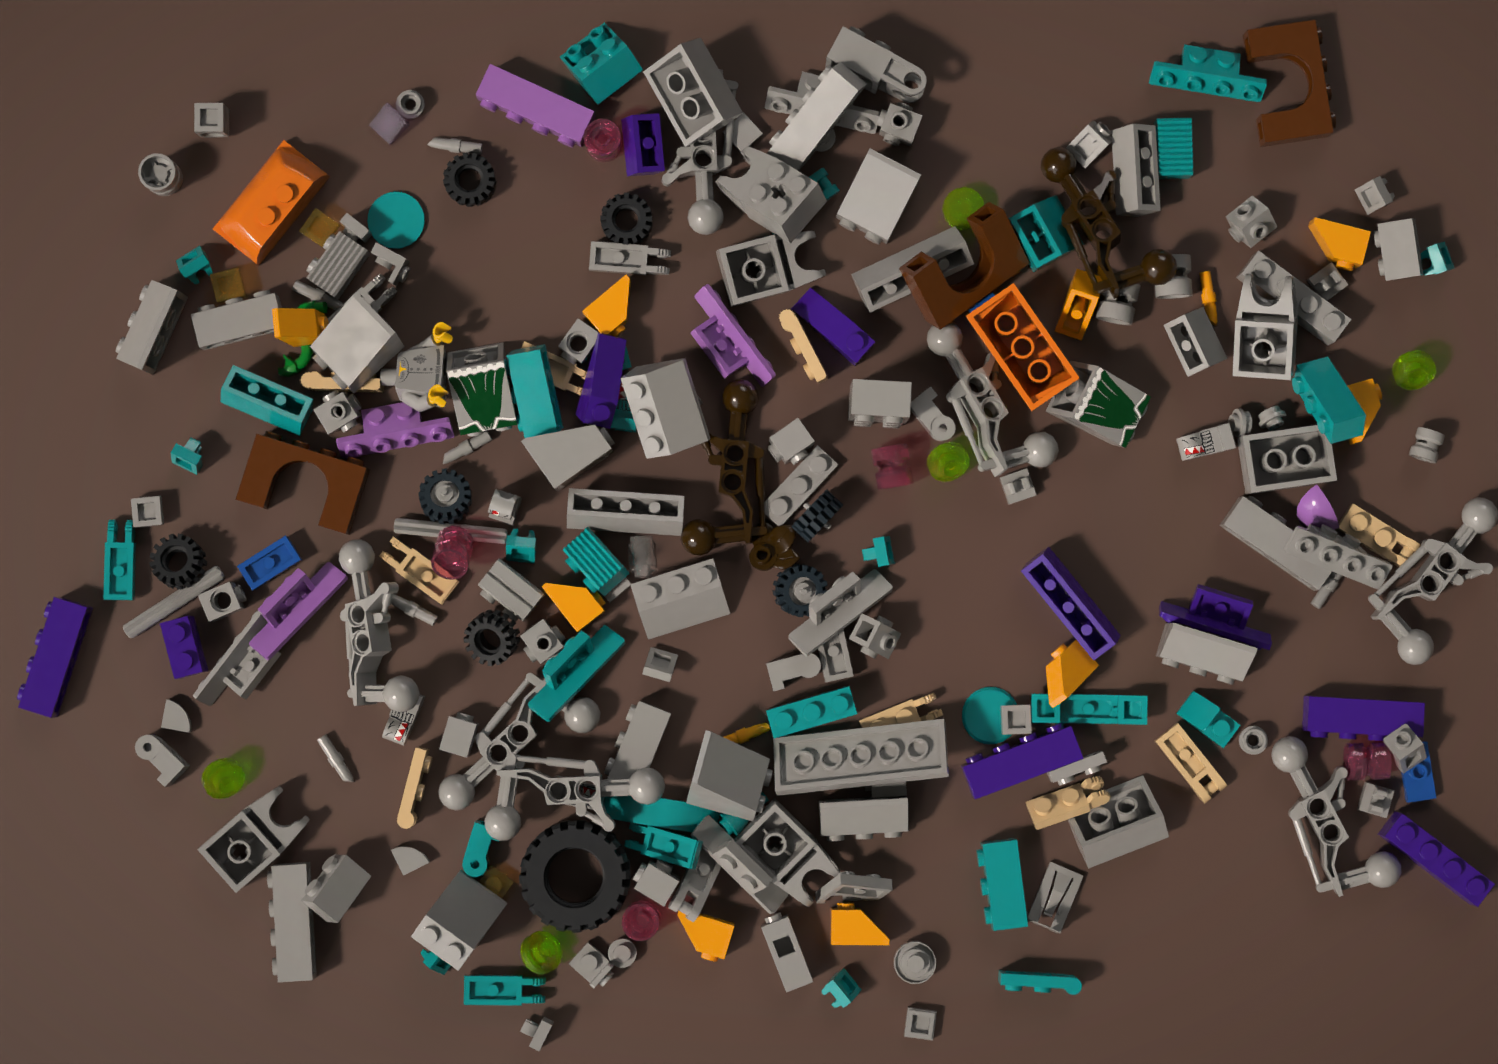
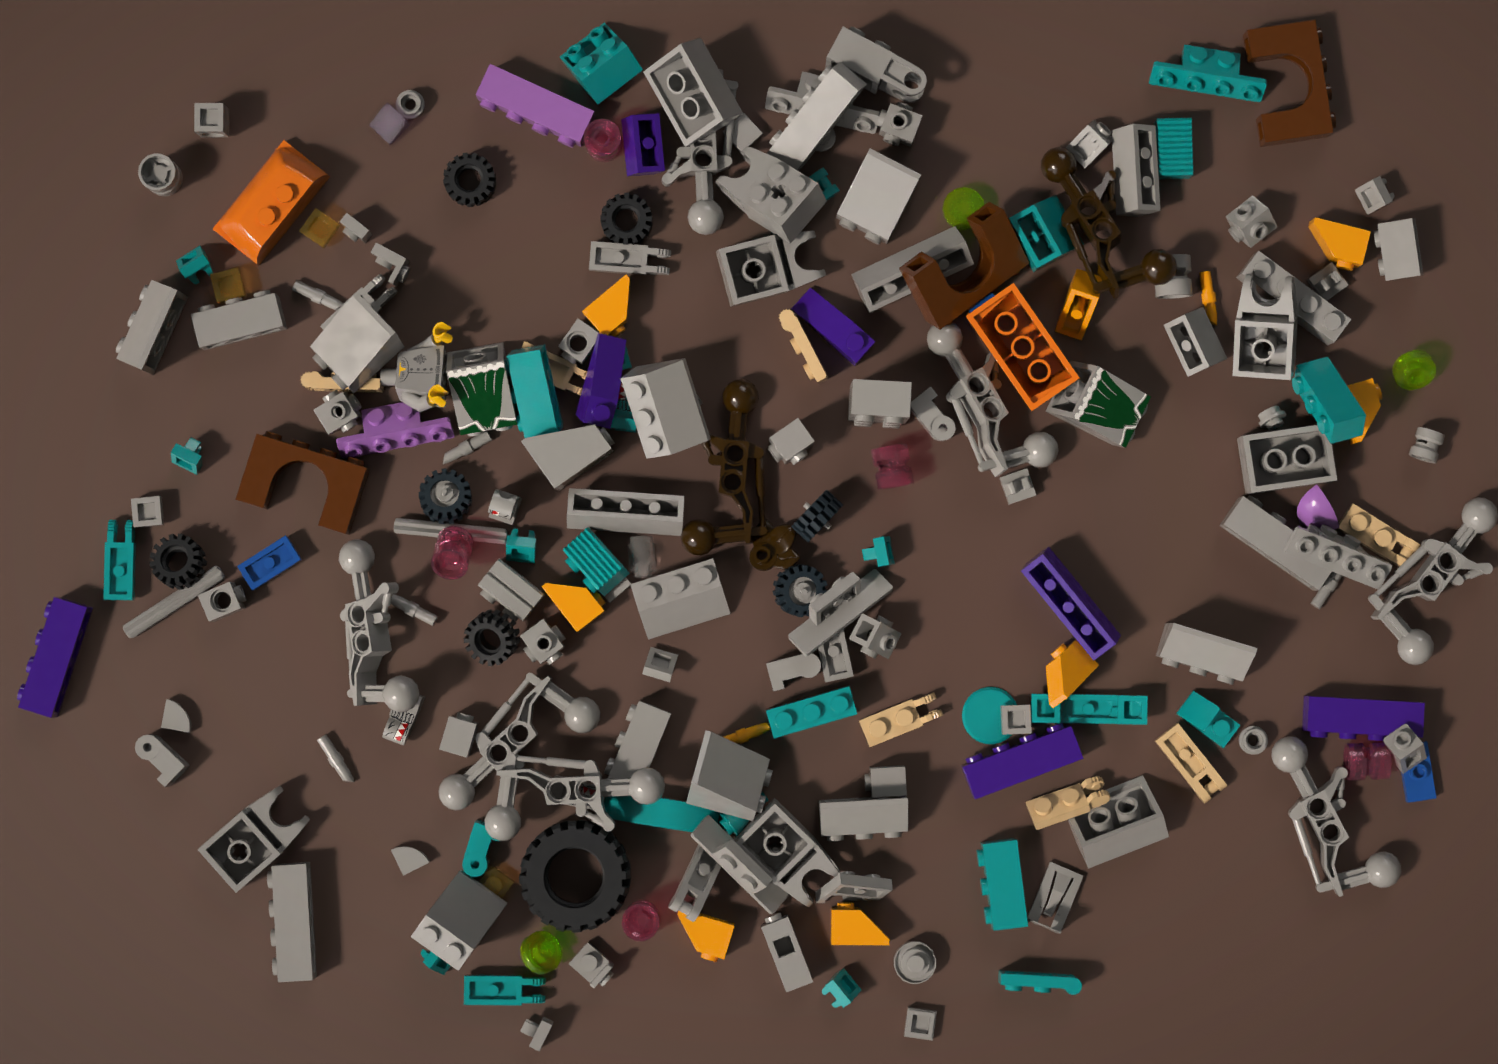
(184, 647): dark purple brick -> none
(223, 778): clear neon green plate -> none
(239, 667): light grey bracket -> none
(266, 400): teal brick -> none
(293, 606): medium lavender bracket -> none
(294, 366): green animal -> none
(298, 325): light orange slope -> none
(335, 887): light grey brick -> none
(337, 264): light grey brick -> none
(396, 220): teal piece -> none
(414, 789): tan plate -> none
(419, 572): tan hinge -> none
(456, 145): light grey piece -> none
(574, 669): teal bracket -> none
(622, 953): light grey plate -> none
(656, 880): light grey brick -> none
(666, 846): teal hinge -> none
(726, 341): medium lavender bracket -> none
(799, 486): light grey plate -> none
(860, 757): light grey plate -> none
(948, 461): clear neon green plate -> none
(1090, 765): light grey plate -> none
(1120, 311): light grey wheel -> none
(1206, 442): light grey leg -> none
(1219, 614): dark purple bracket -> none
(1240, 422): light grey plate -> none
(1375, 800): light grey tile -> none
(1436, 859): dark purple brick -> none
(1439, 257): teal tile -> none

